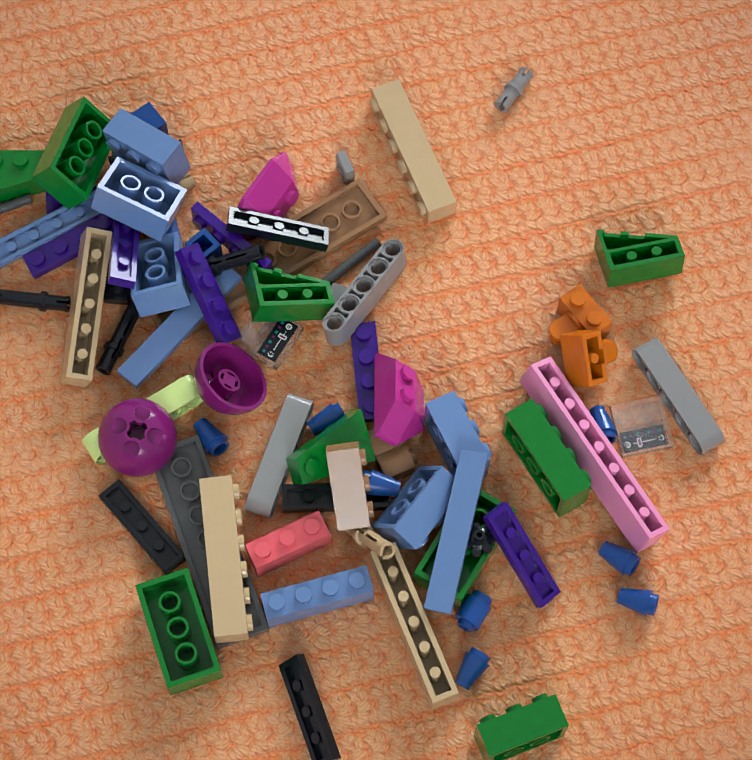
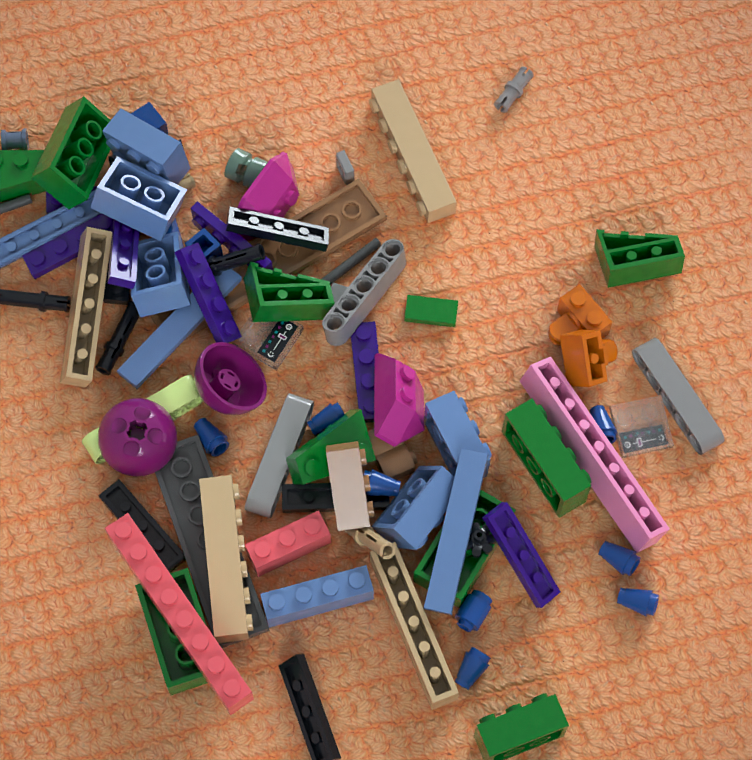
(15, 140): none -> sand blue bush
(179, 614): none -> coral brick
(243, 167): none -> sand green wheel
(431, 311): none -> green tile

